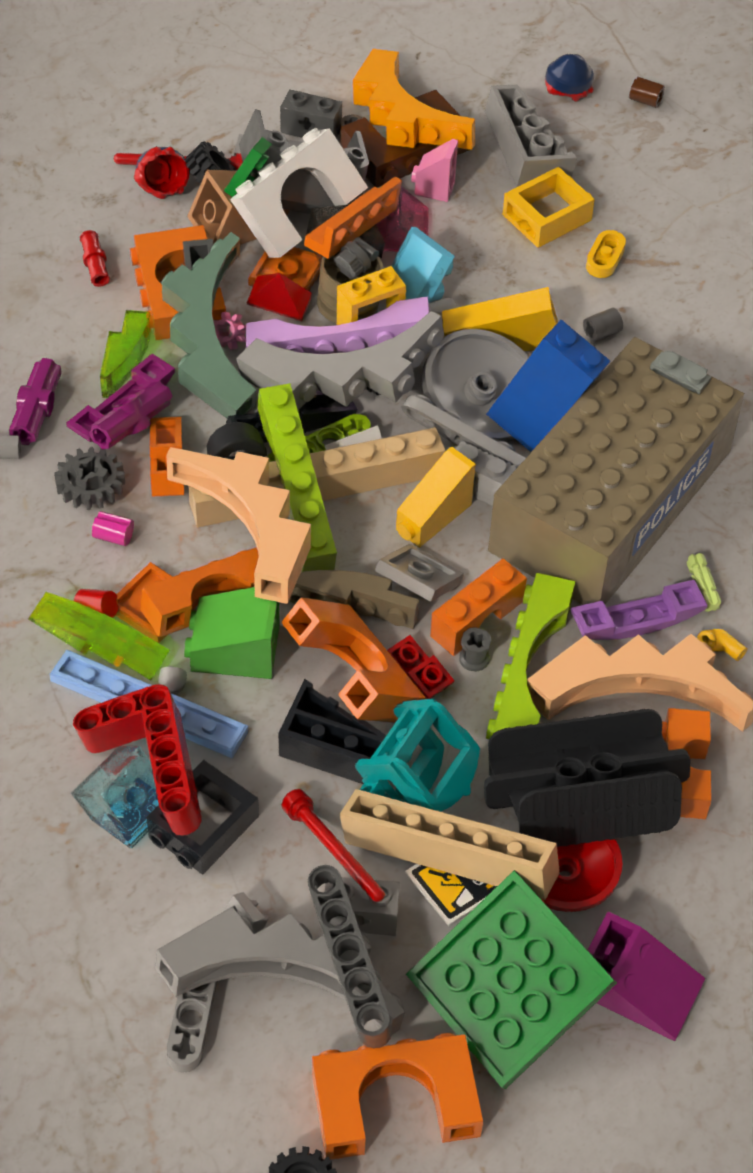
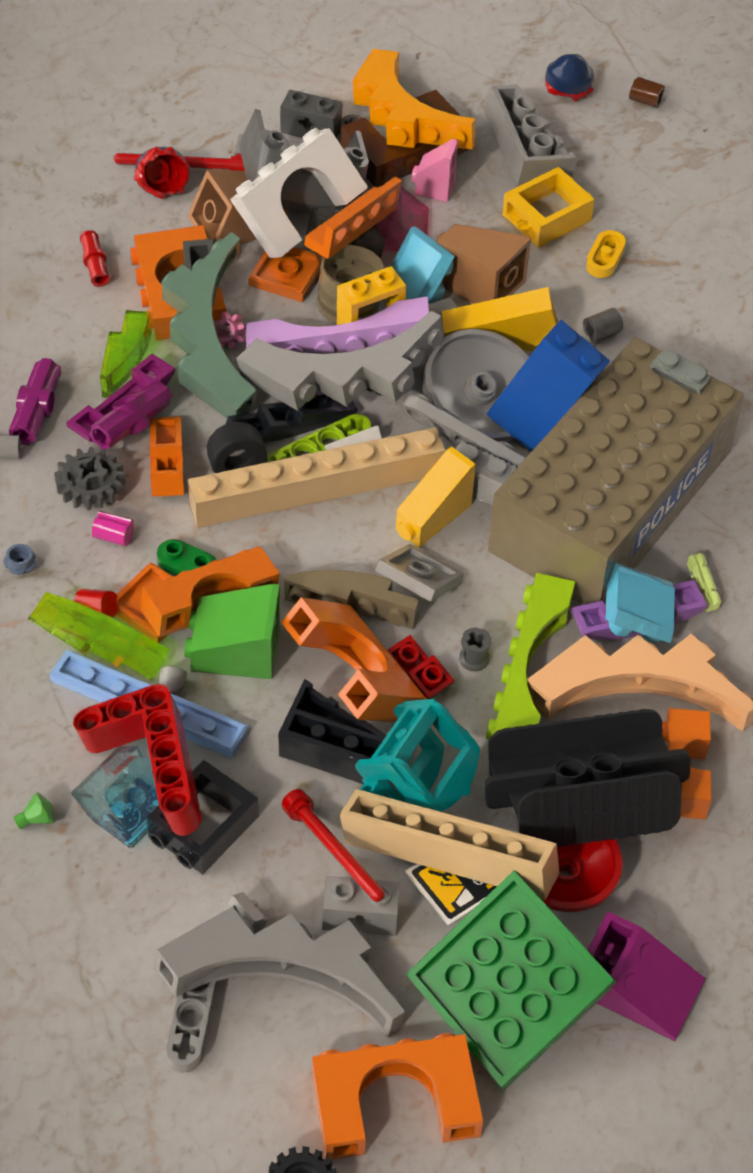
(18, 553): none -> sand blue plate
(36, 812): none -> bright green rock
(185, 558): none -> green plate
(205, 158): black tyre -> none
(255, 159): green plate -> none
(262, 508): light nougat arch -> none
(280, 296): red slope -> none
(292, 456): lime arch -> none
(355, 257): dark grey piece -> none
(355, 971): dark grey beam -> none
(485, 262): none -> medium nougat slope
(494, 591): orange arch -> none
(640, 604): none -> medium azure slope
(722, 641): yellow arm -> none

